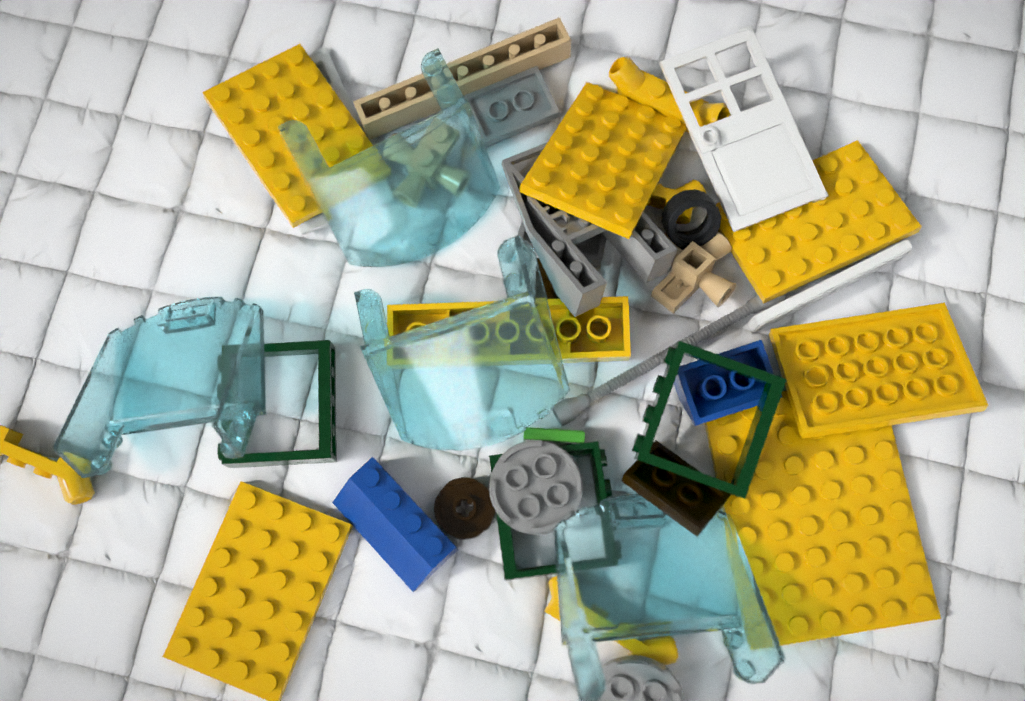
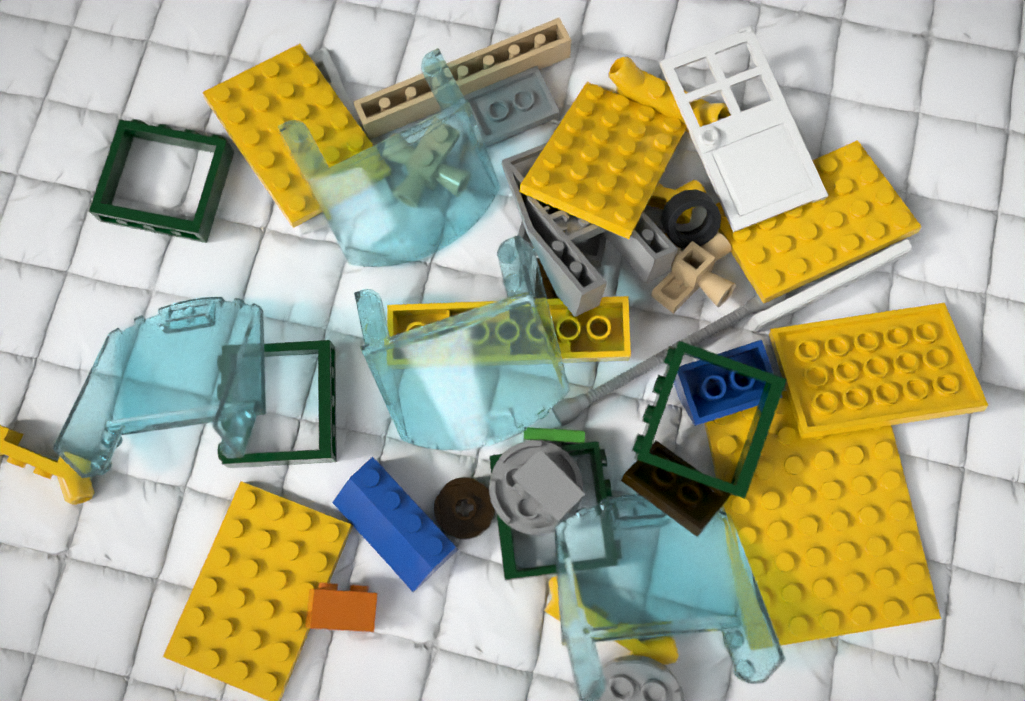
(194, 230): none -> dark green window
(341, 609): none -> orange brick
(547, 487): none -> light grey brick

